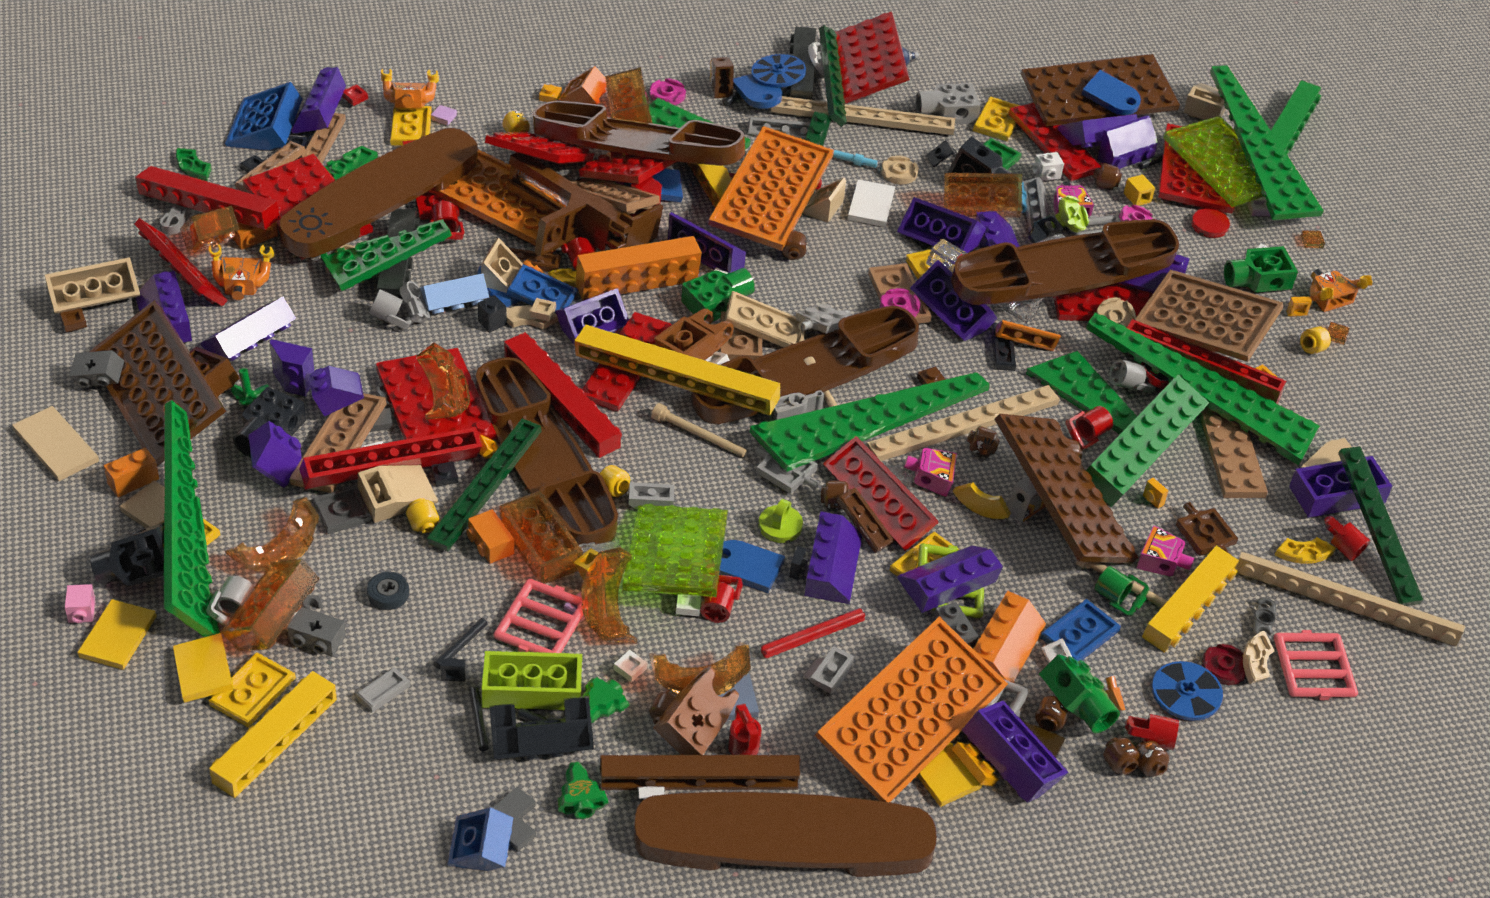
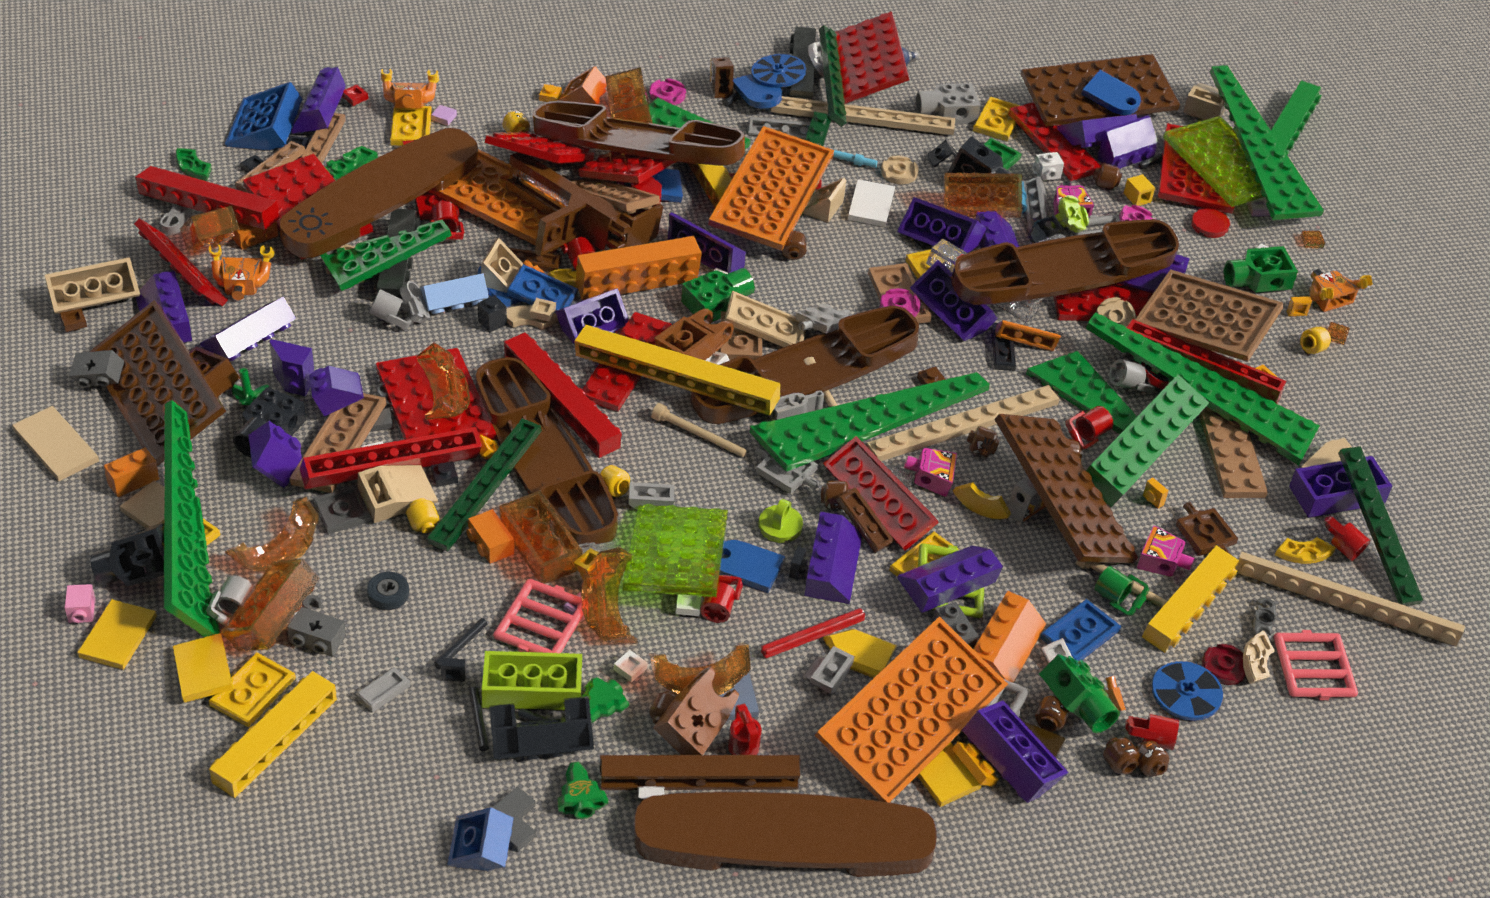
(869, 652): none -> yellow tile

